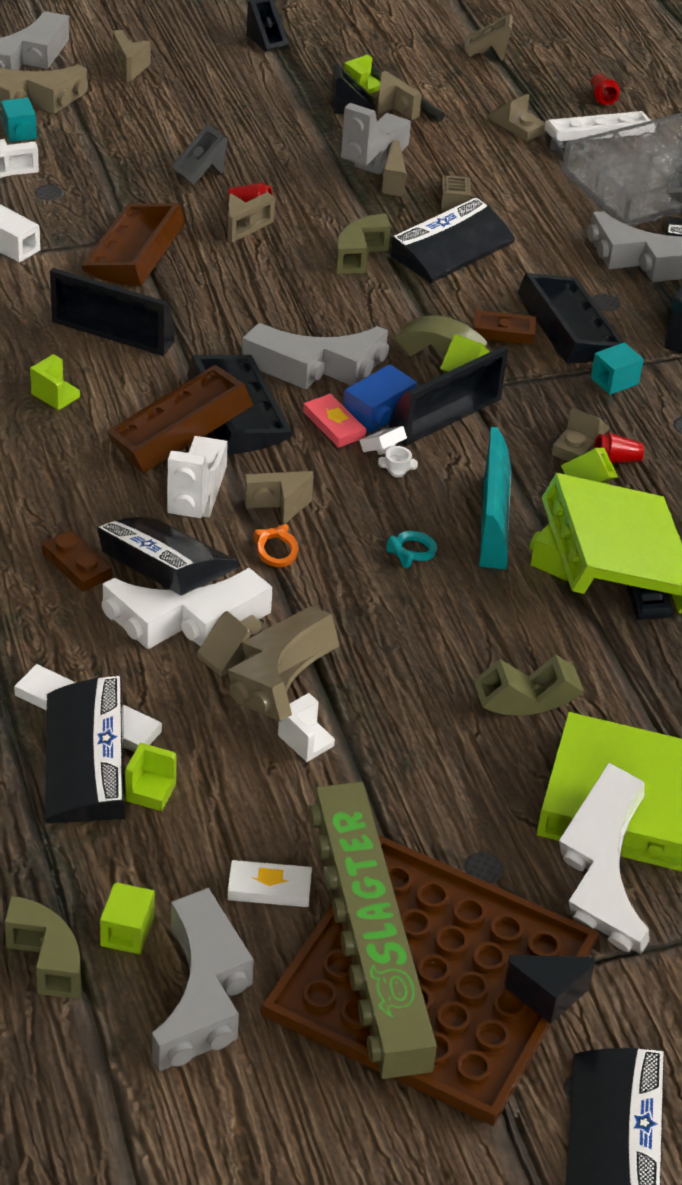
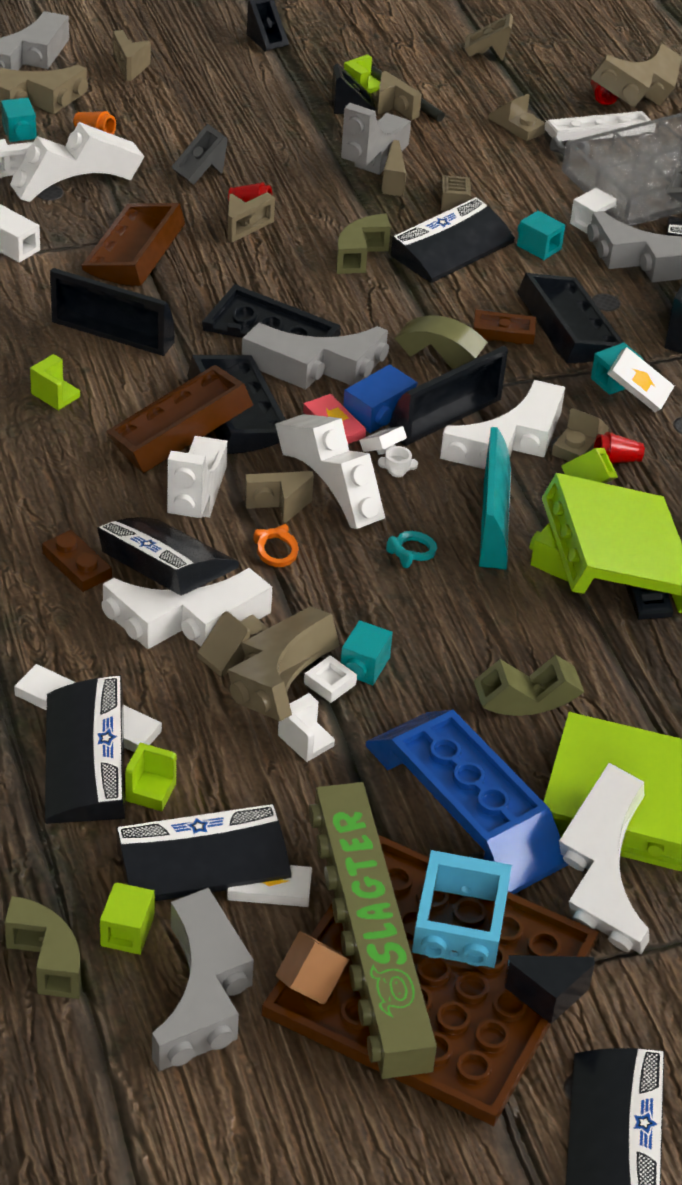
(85, 153): none -> white arch
(100, 120): none -> orange cone
(204, 852): none -> black slope
(244, 309): none -> black wing
(312, 968): none -> medium nougat panel
(330, 679): none -> white plate
(348, 474): none -> white arch
(367, 651): none -> teal brick
(461, 352): lime panel -> none
(467, 878): none -> medium azure window
(477, 792): none -> blue slope
(524, 428): none -> white arch
(540, 235): none -> teal brick
(586, 204): none -> white panel
(633, 80): none -> dark tan arch
(640, 379): none -> white tile

